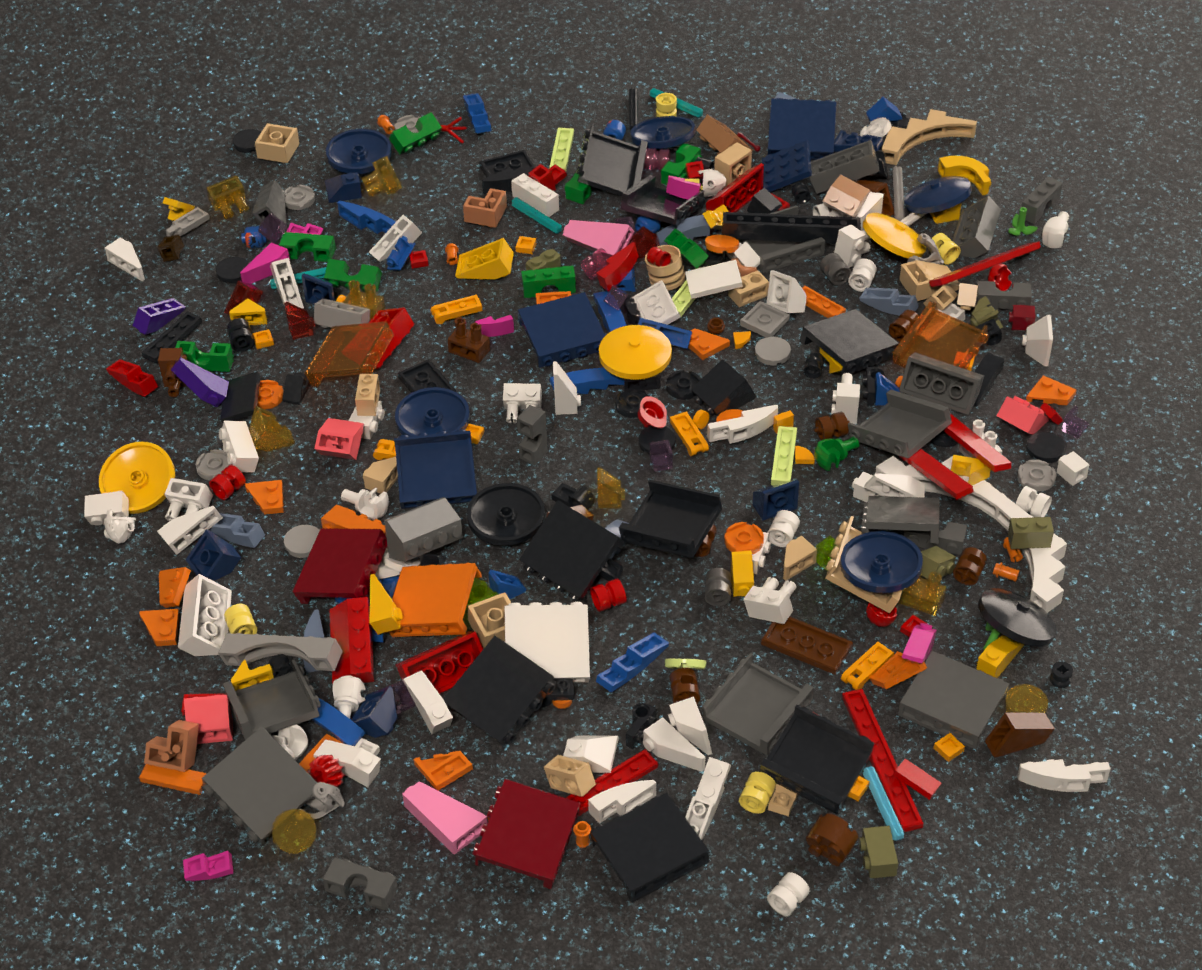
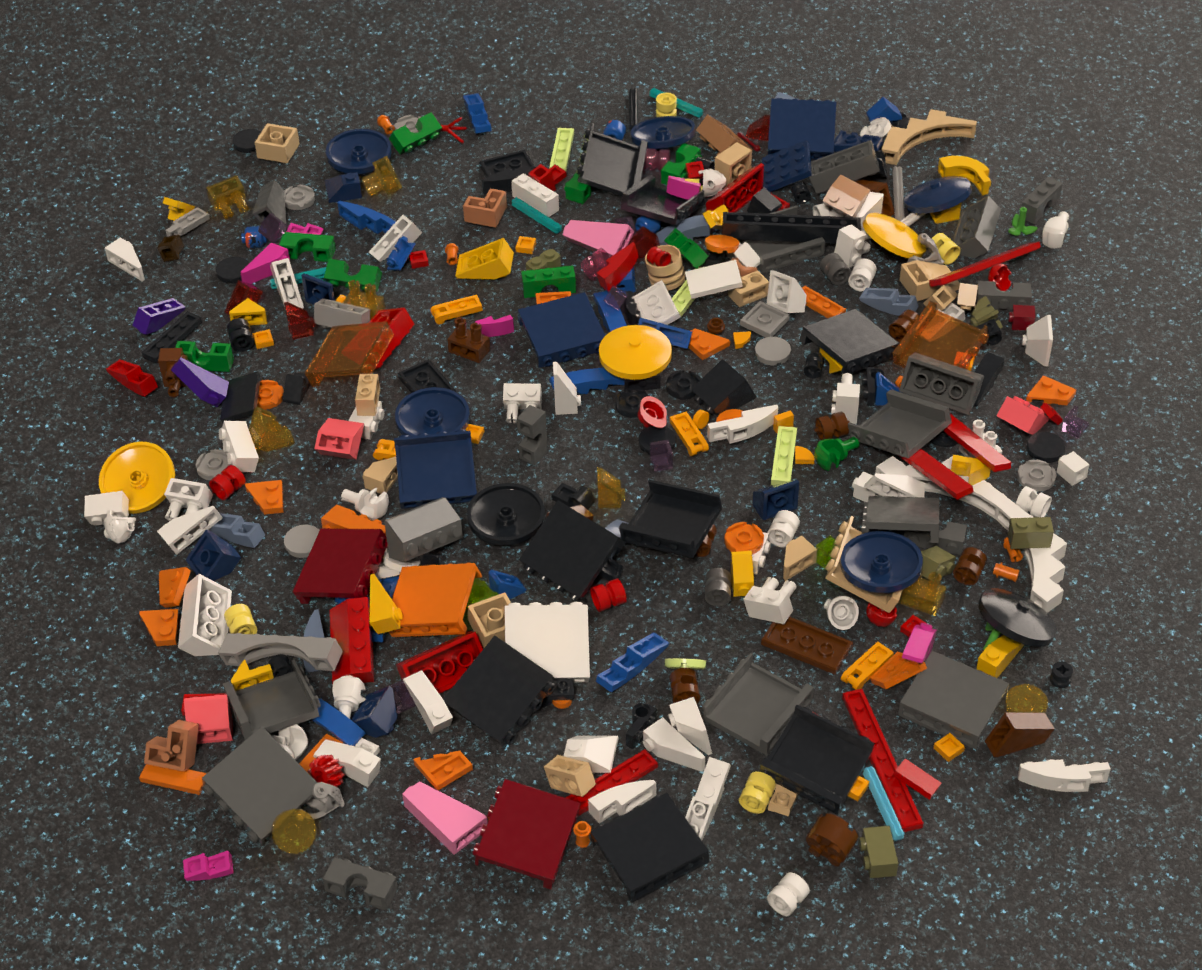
(759, 129): none -> clear red slope
(842, 612): none -> white helmet

